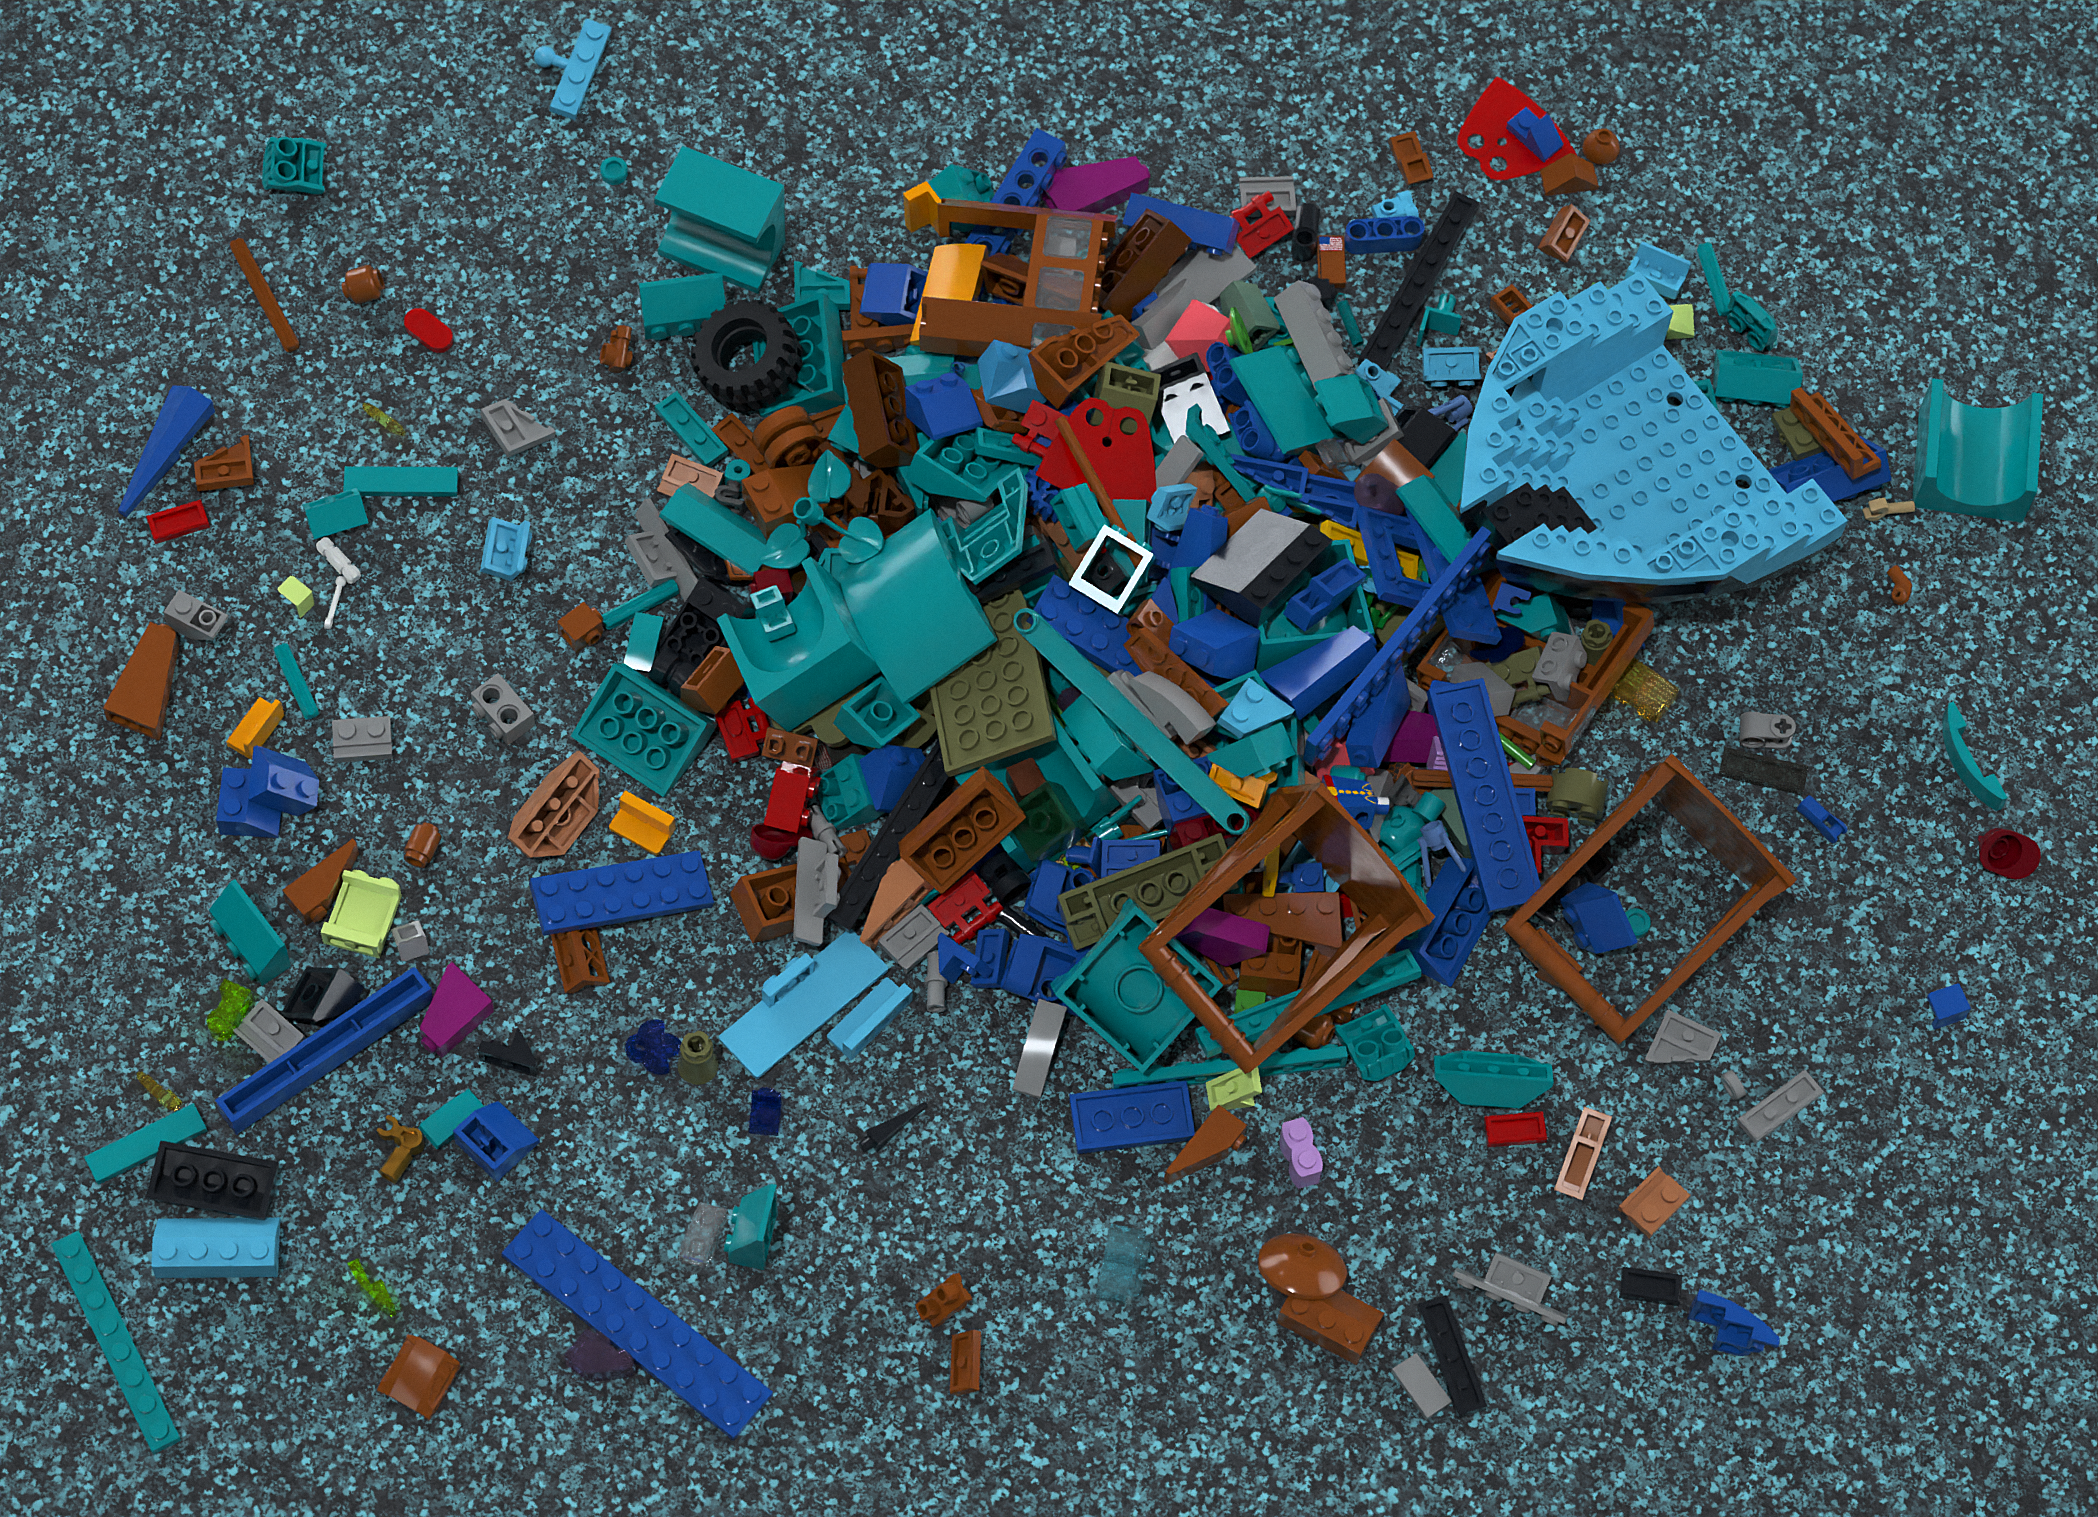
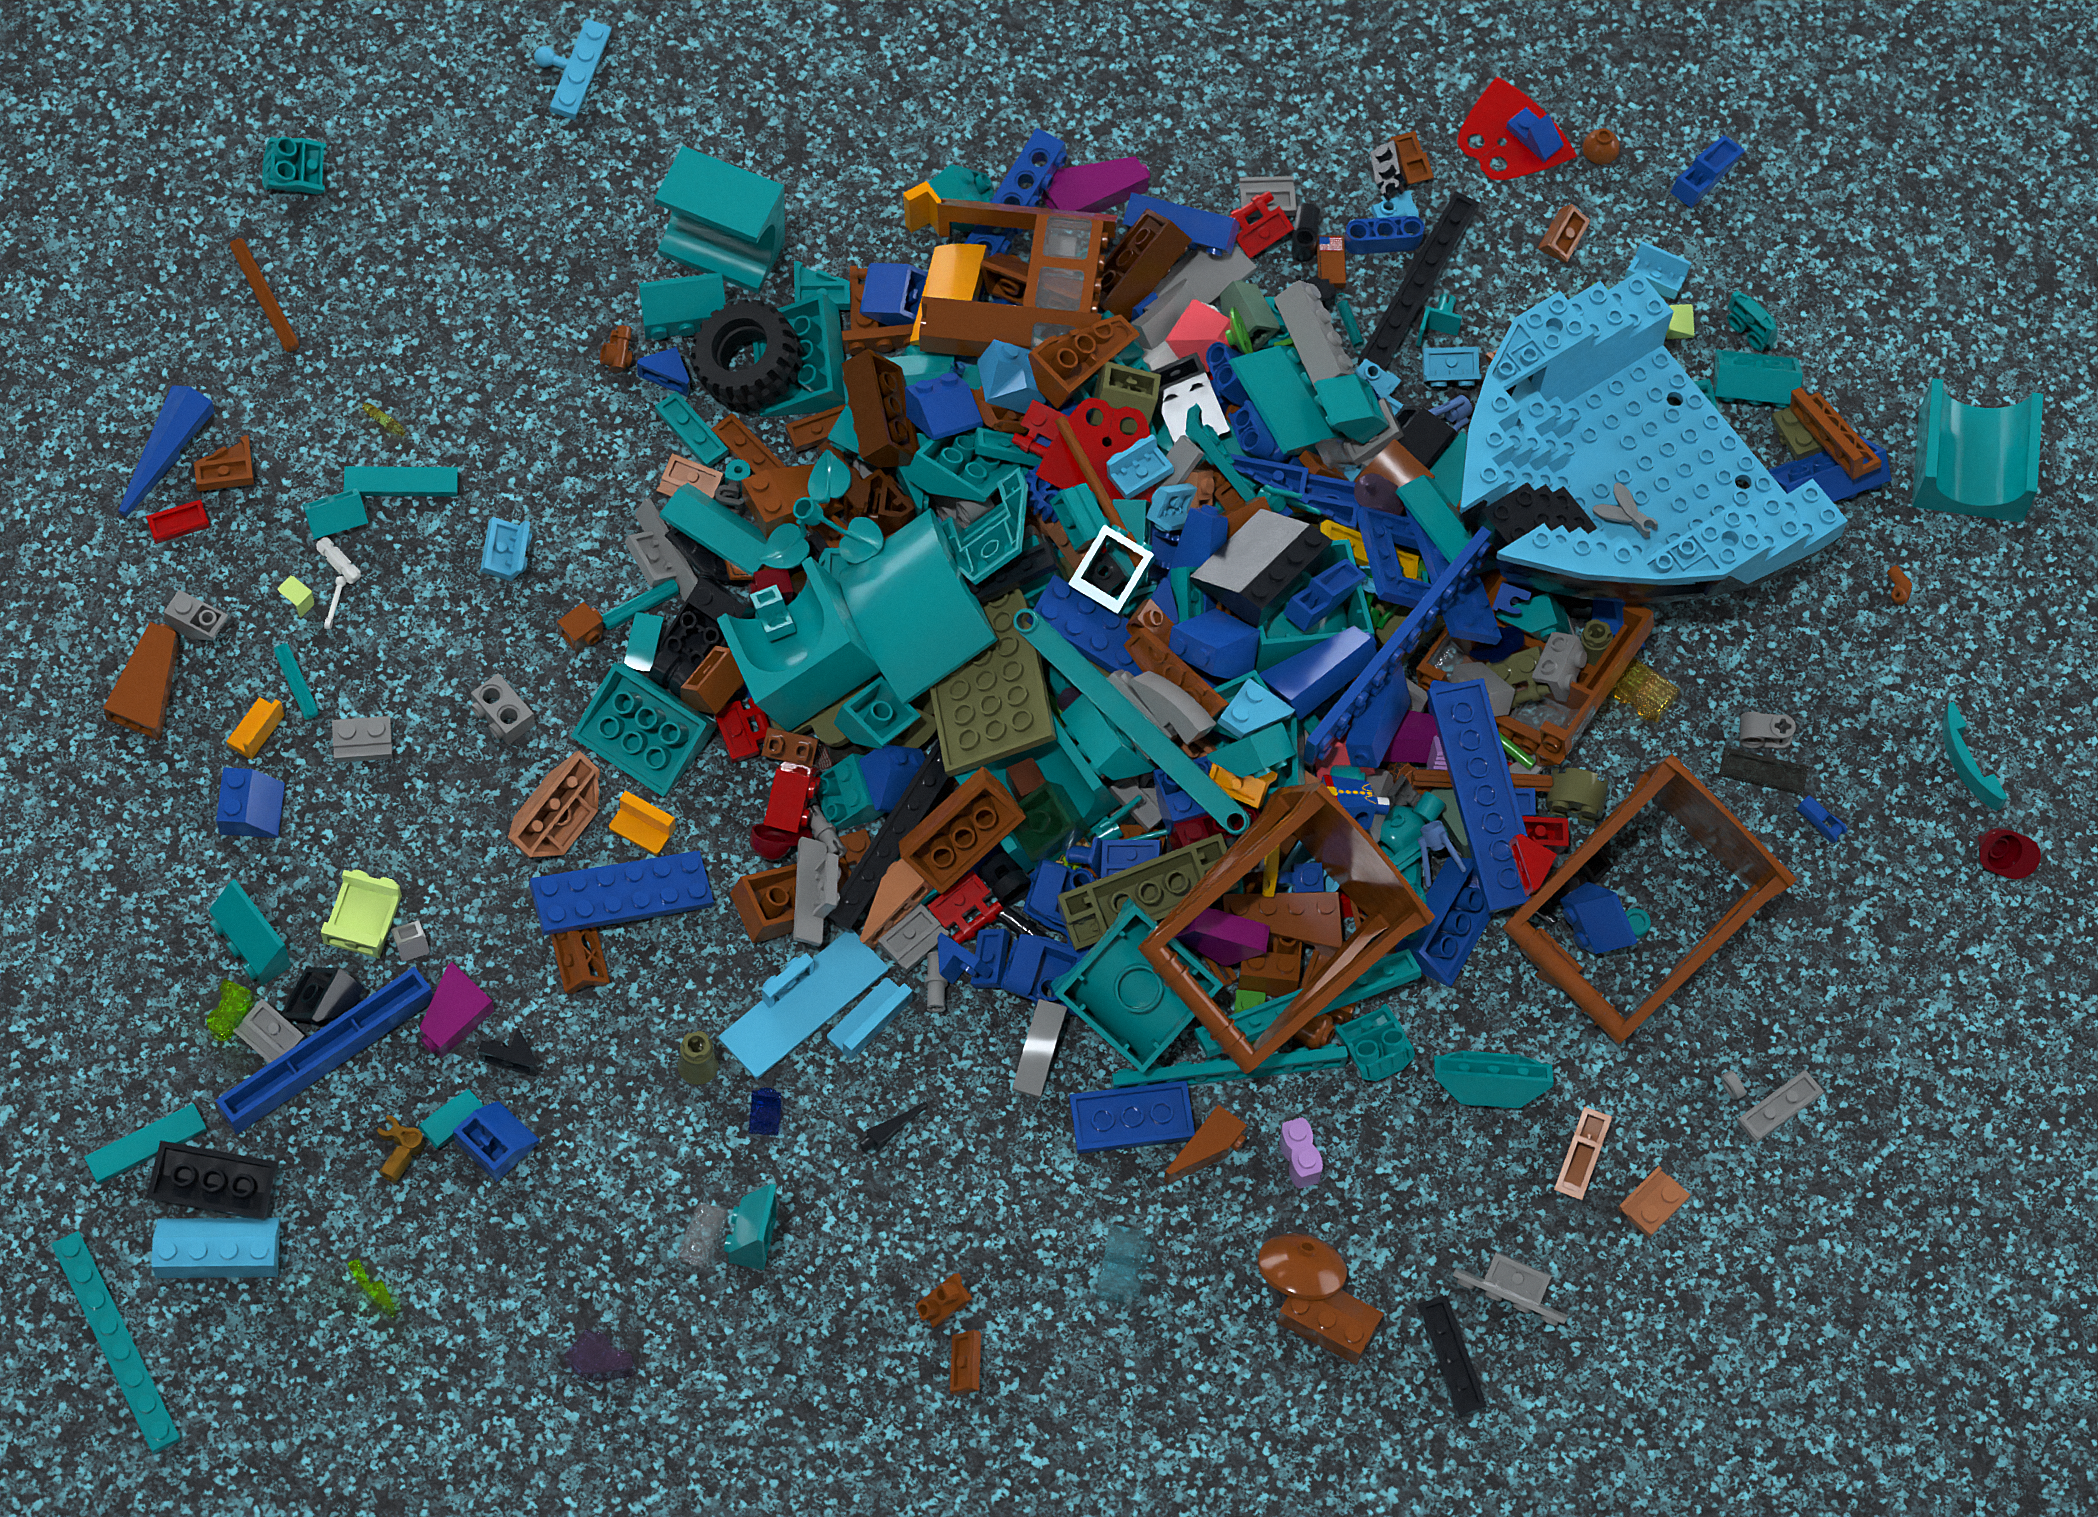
(164, 1097): clear yellow piece -> none
(282, 782): blue slope -> none
(317, 889): dark orange slope -> none
(363, 284): dark orange head -> none
(419, 1376): dark orange slope -> none
(422, 845): dark orange brick -> none
(428, 330): red tile -> none
(514, 428): light grey wing -> none
(614, 170): teal tile -> none
(637, 1324): blue plate -> none
(657, 1046): clear blue plate -> none
(665, 370): none -> blue slope
(787, 438): dark orange wheel -> none
(1138, 467): none -> medium azure bracket
(1234, 1089): yellowish green slope -> none
(1388, 168): none -> plate
(1421, 1386): light grey tile -> none
(1501, 299): dark orange slope -> none
(1515, 1129): red tile -> none
(1531, 862): none -> red slope
(1569, 176): dark orange slope -> none
(1626, 512): none -> light grey piece
(1650, 1286): black tile -> none
(1682, 1041): light grey wing -> none
(1706, 171): none -> blue slope
(1714, 278): teal axle -> none
(1736, 1328): blue slope -> none
(1879, 508): tan bar -> none
(1948, 1005): blue panel -> none

